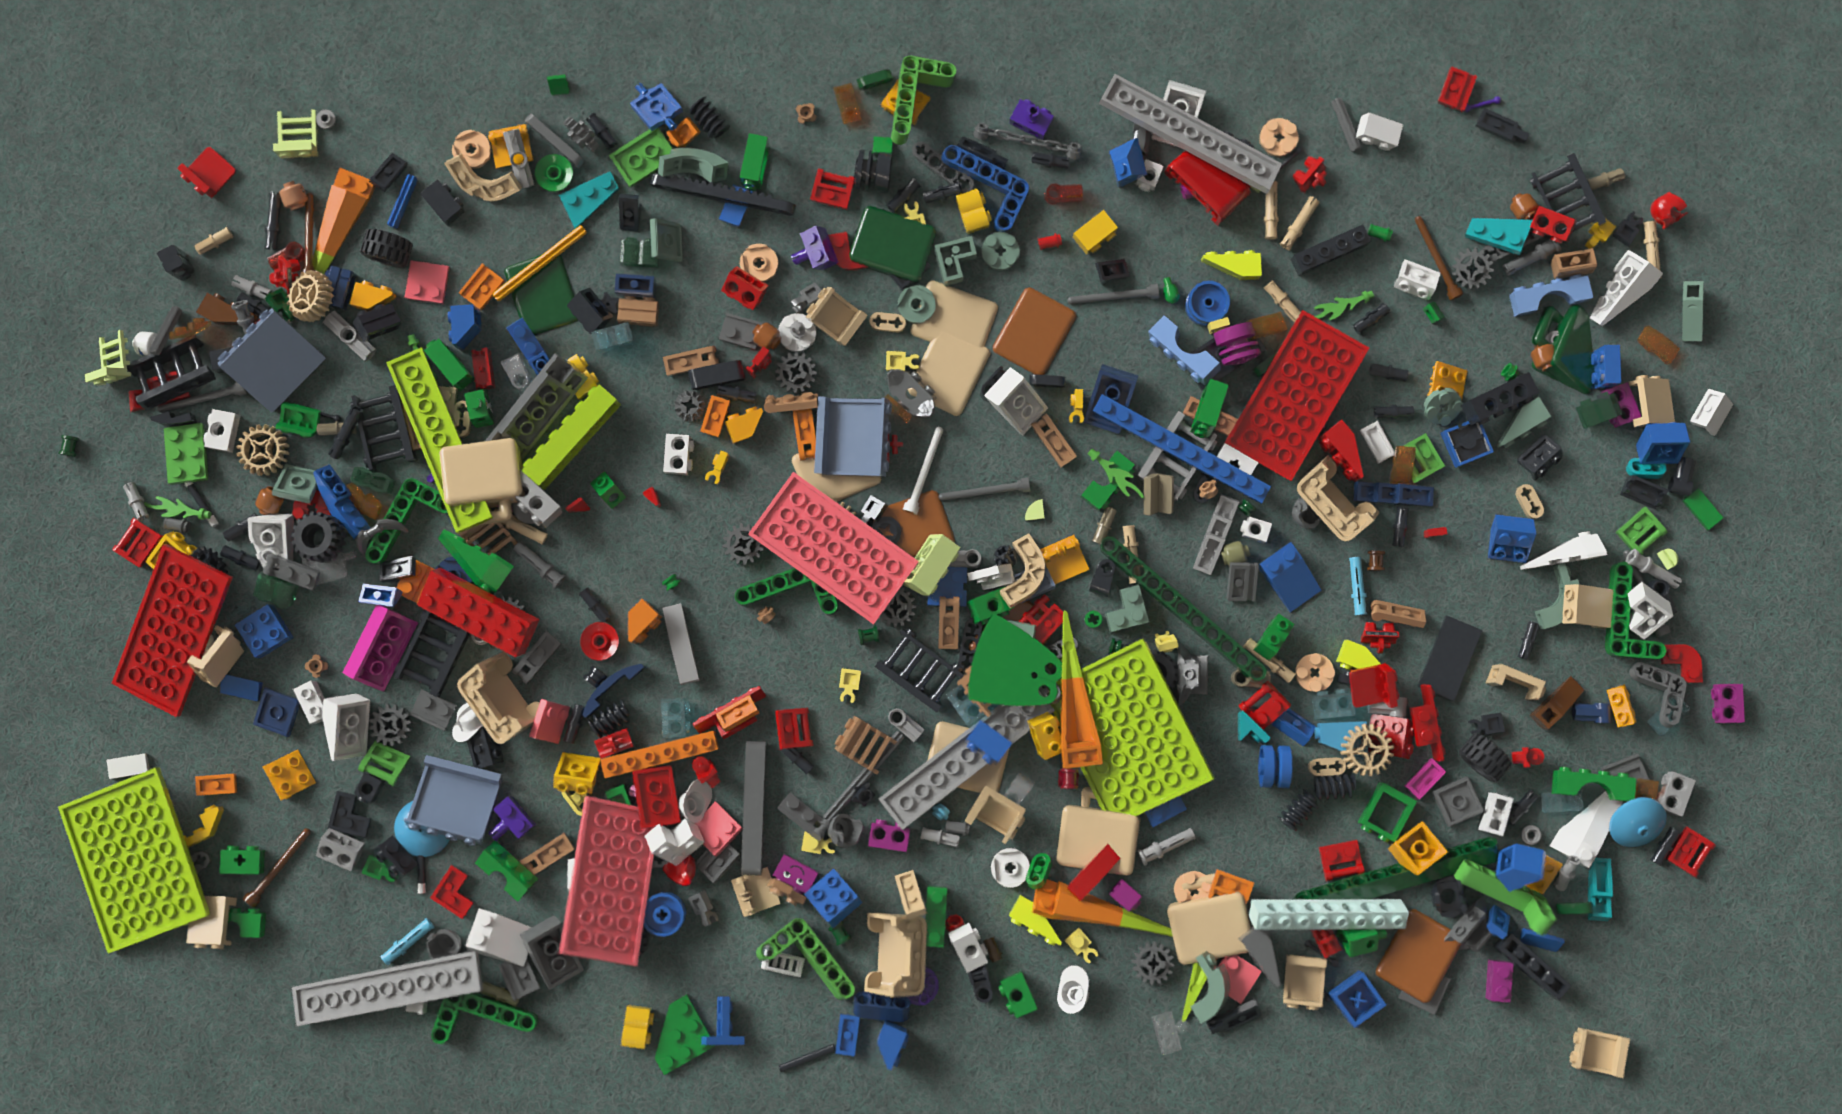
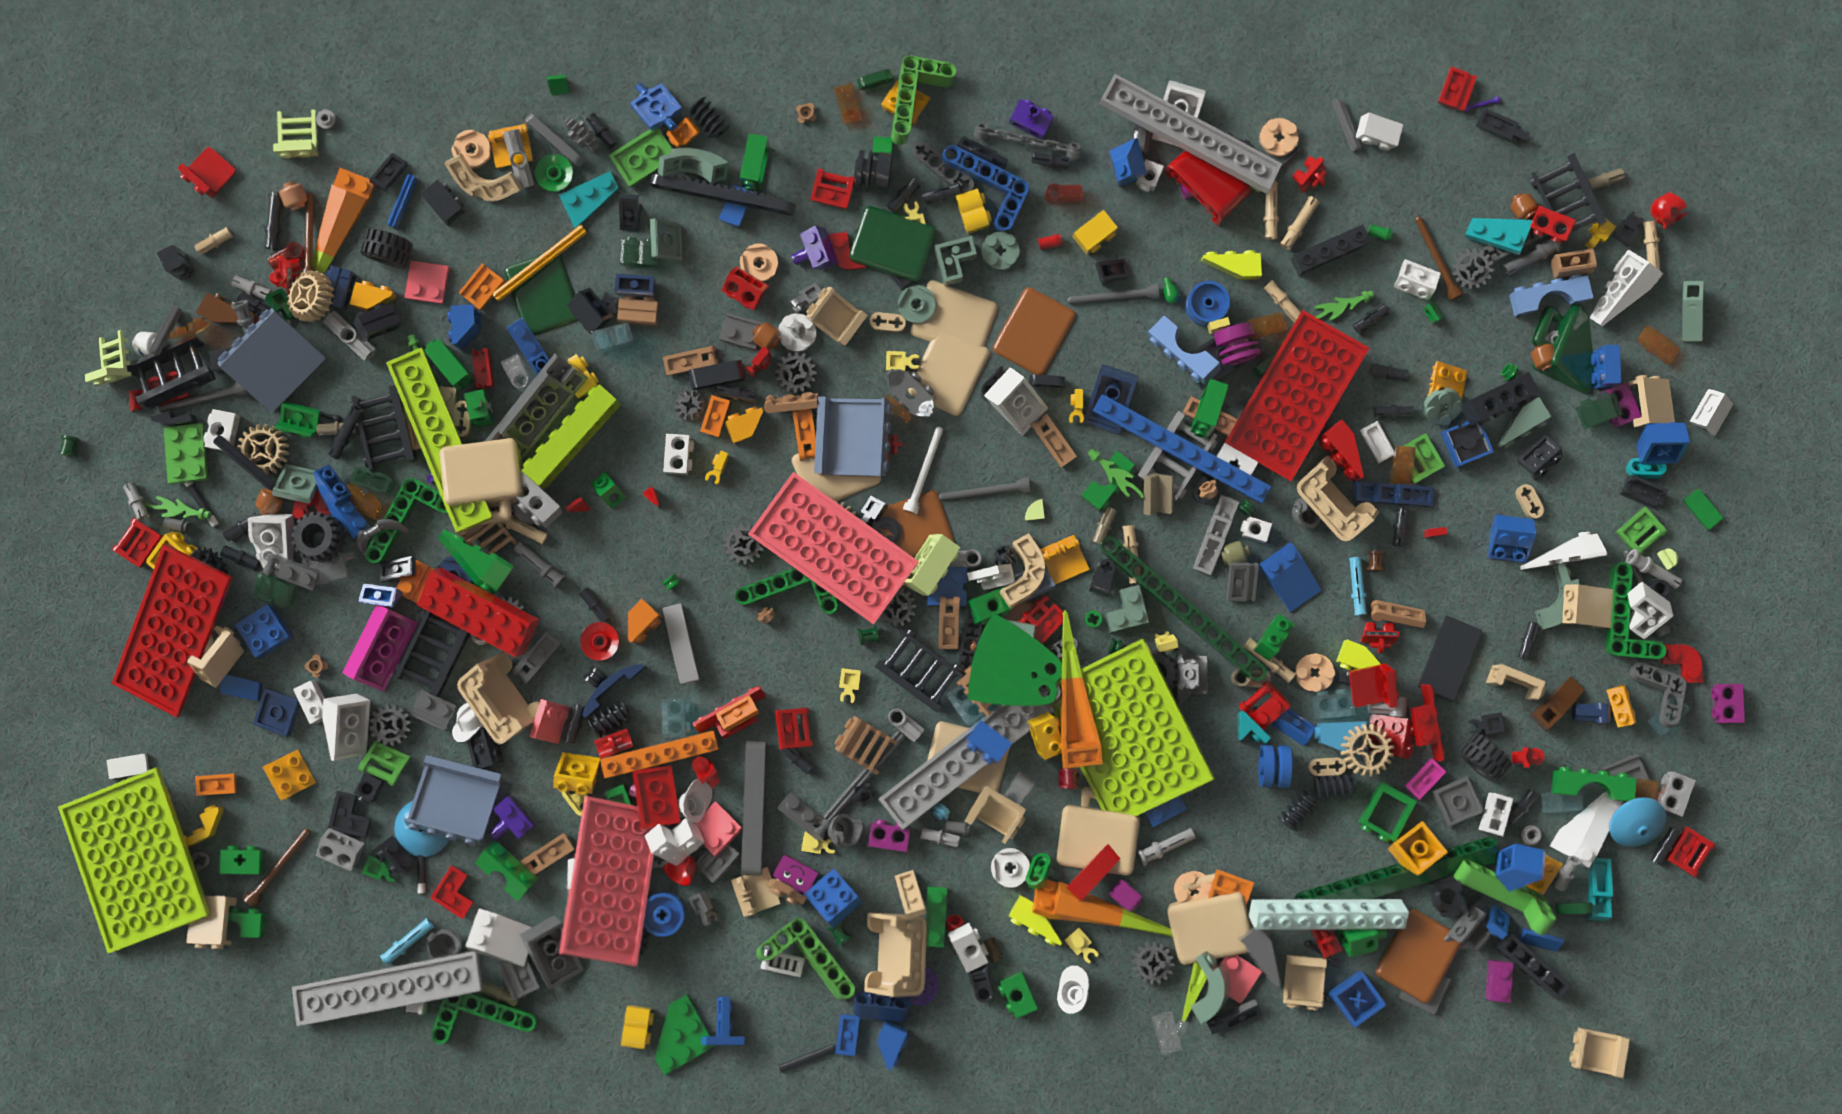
(244, 462): none -> black axle
(1341, 853): red plate -> none
(1681, 481): black piece -> none

